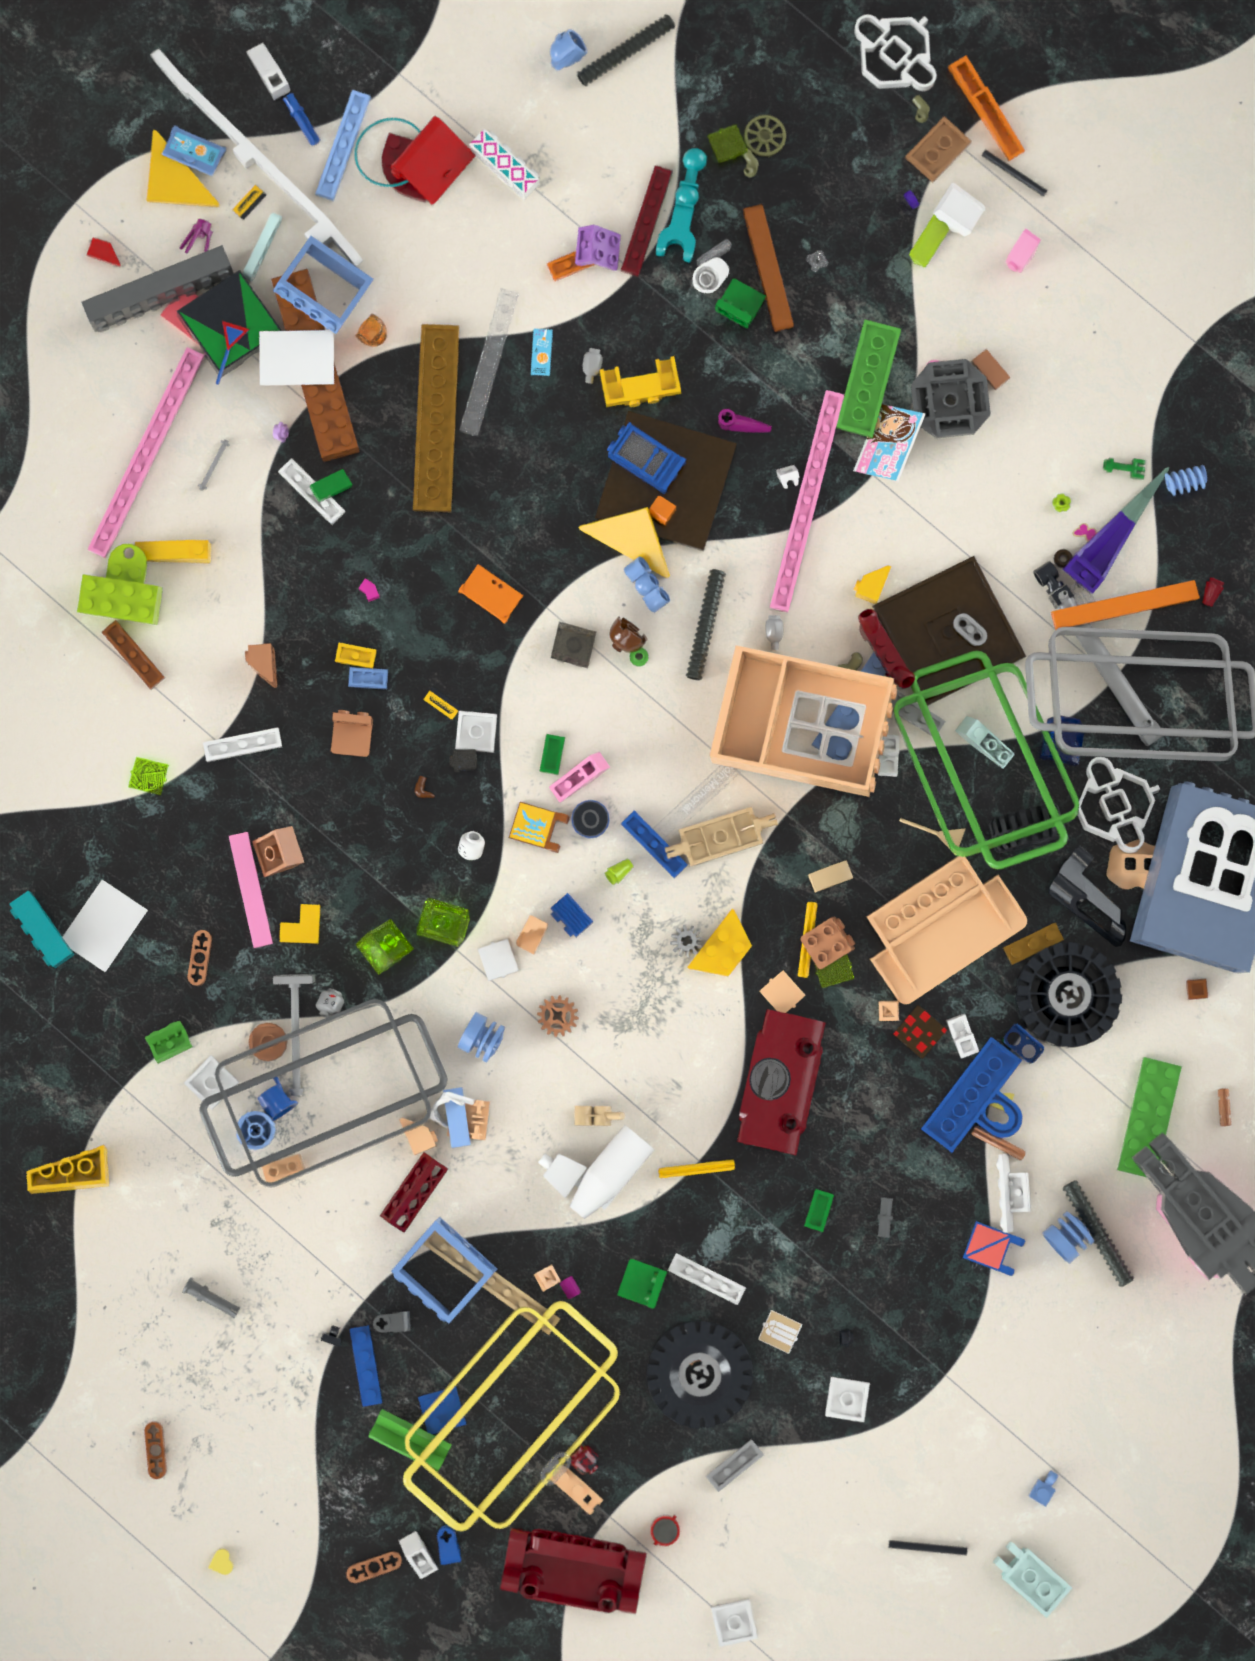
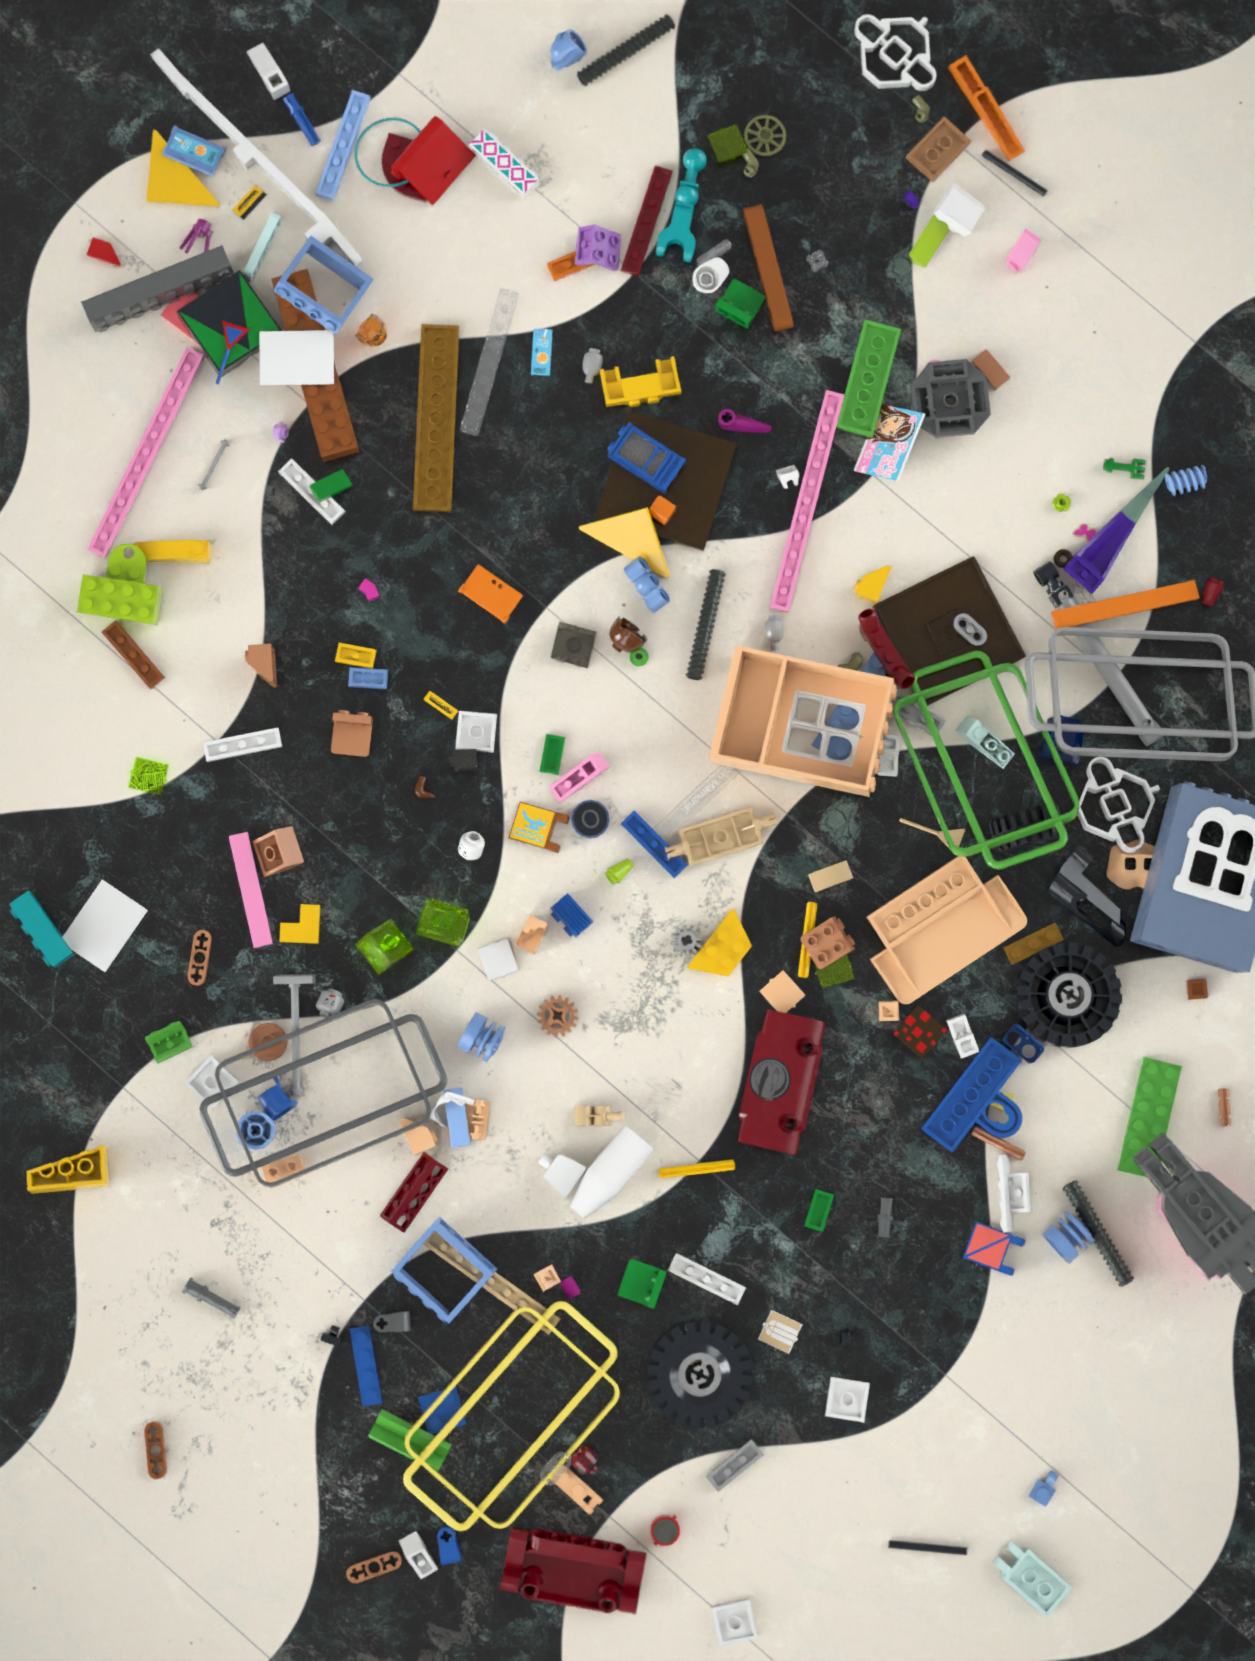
(221, 1562): light yellow tile -> none

